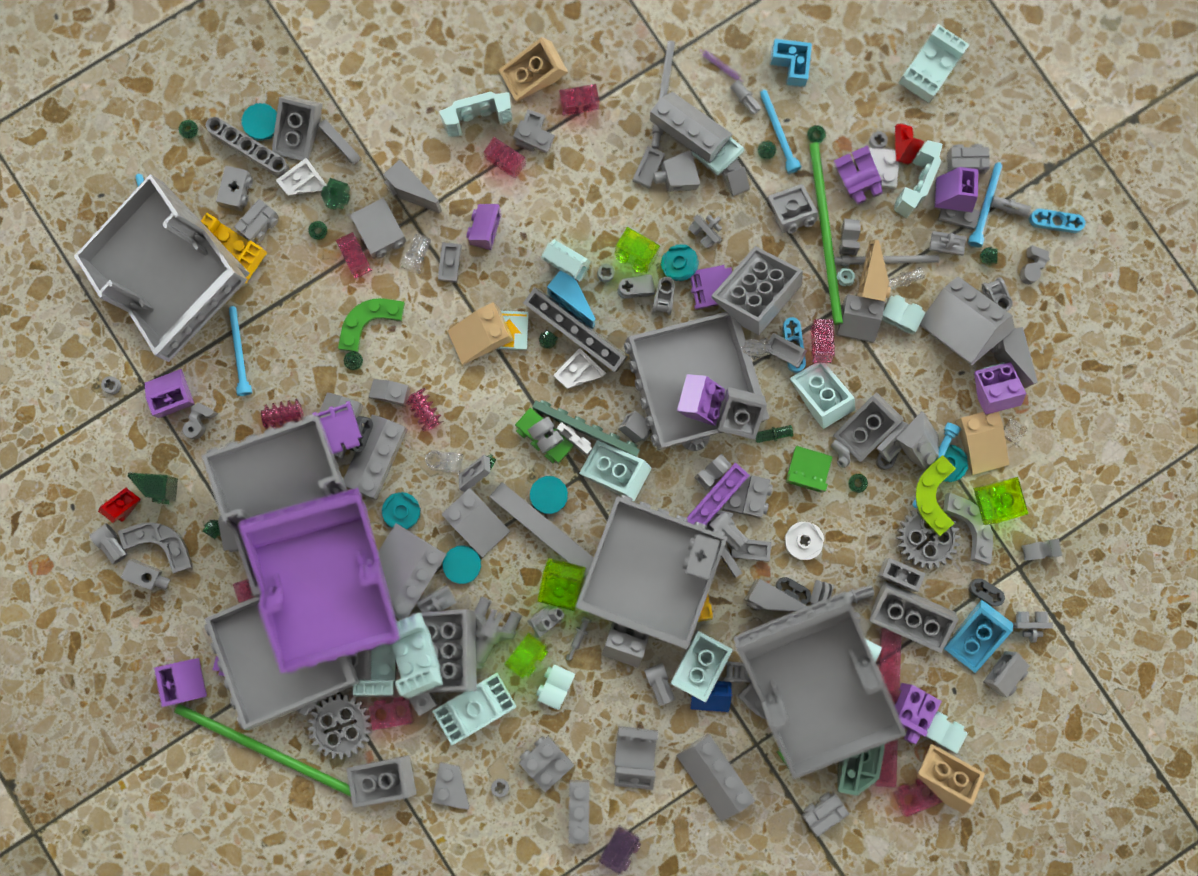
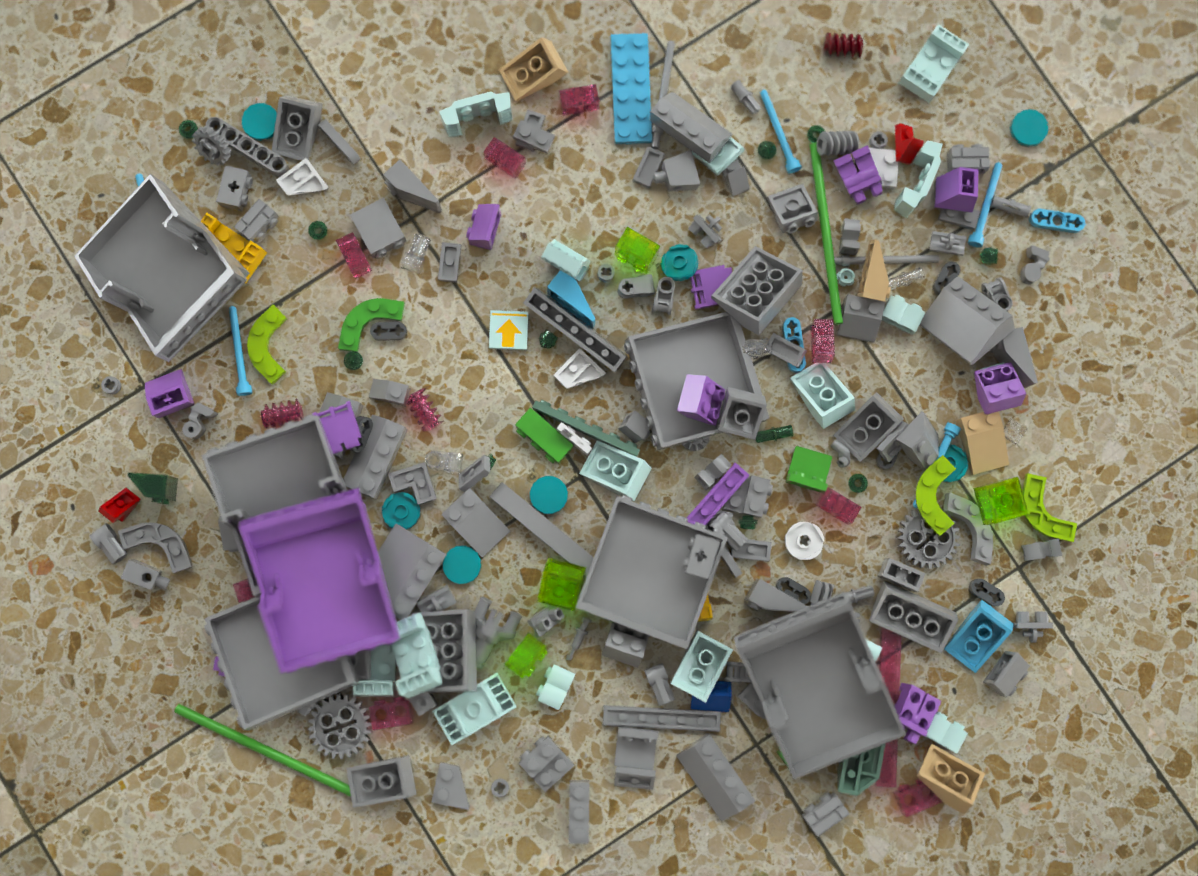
(180, 682): medium lavender slope -> none
(211, 145): none -> light grey gear
(212, 528): clear green plate -> none
(258, 344): none -> lime plate
(335, 194): clear green brick -> none
(388, 336): none -> dark grey beam
(416, 477): none -> light grey plate
(480, 333): tan slope -> none
(543, 428): light grey wheel -> none
(619, 850): clear purple brick -> none
(631, 88): none -> medium azure plate
(661, 718): none -> light grey tile
(720, 65): lavender piece -> none
(748, 522): none -> clear green plate
(794, 56): medium azure brick -> none
(837, 142): none -> light grey piece
(838, 506): none -> clear pink brick
(843, 44): none -> dark red piece
(943, 276): none -> dark grey beam
(1029, 127): none -> teal tile
(1038, 516): none -> lime plate

